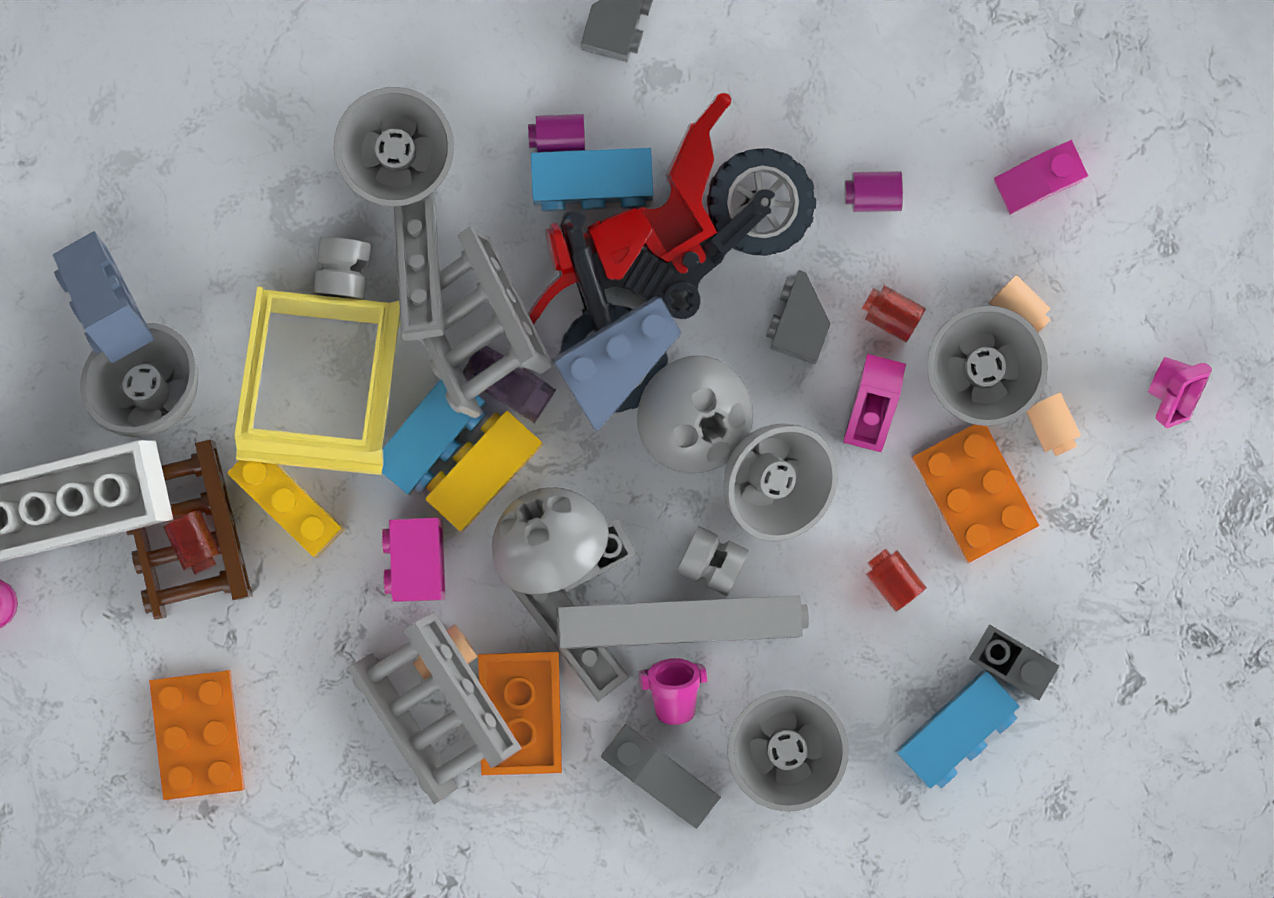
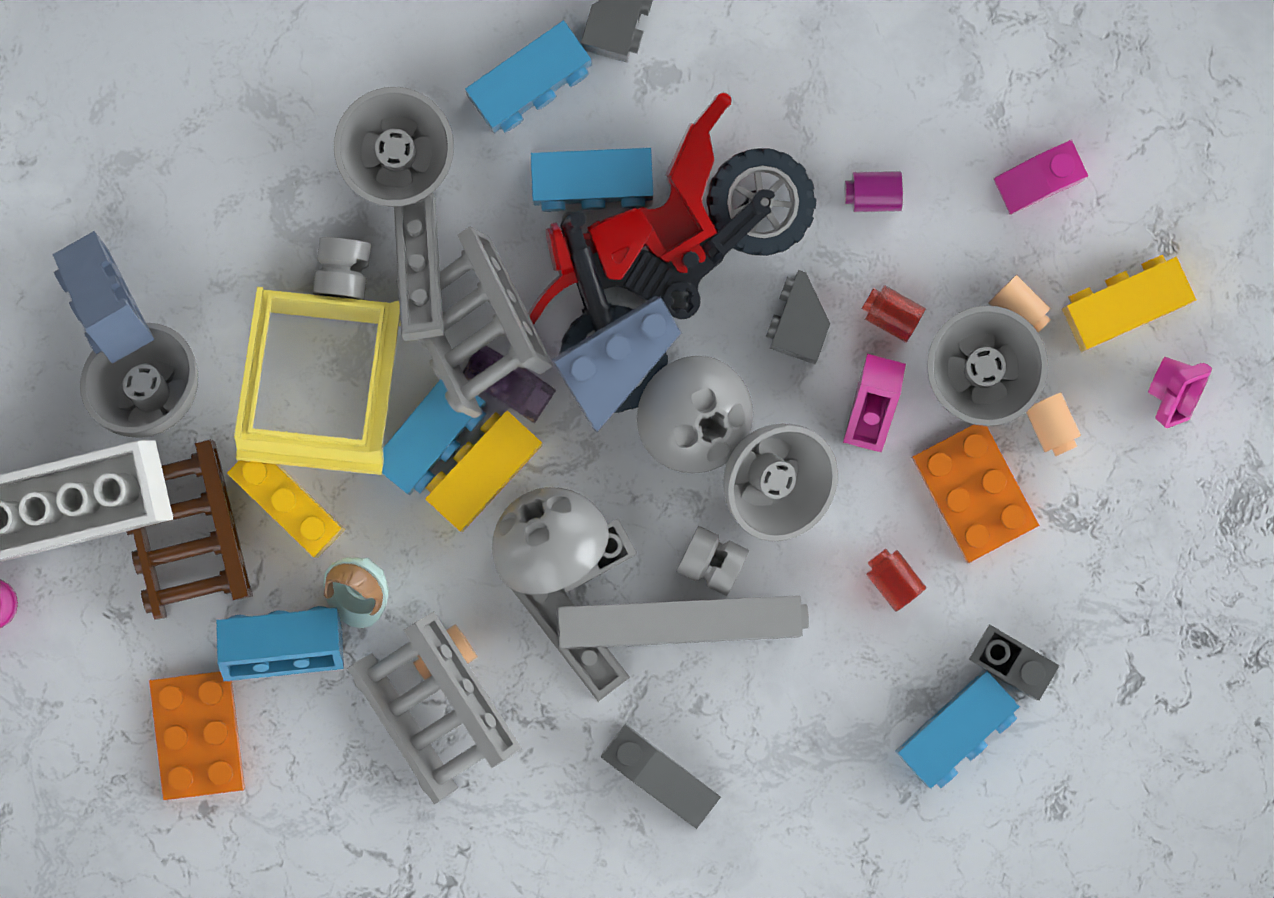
(192, 542): clear red brick -> none
(279, 644): none -> dark azure brick
(356, 590): none -> light aqua piece
(415, 558): dark pink brick -> none
(528, 699): orange plate -> none
(530, 78): none -> dark azure brick
(557, 133): magenta brick -> none
(673, 688): dark pink piece -> none
(788, 782): light grey piece -> none
(1128, 302): none -> yellow brick

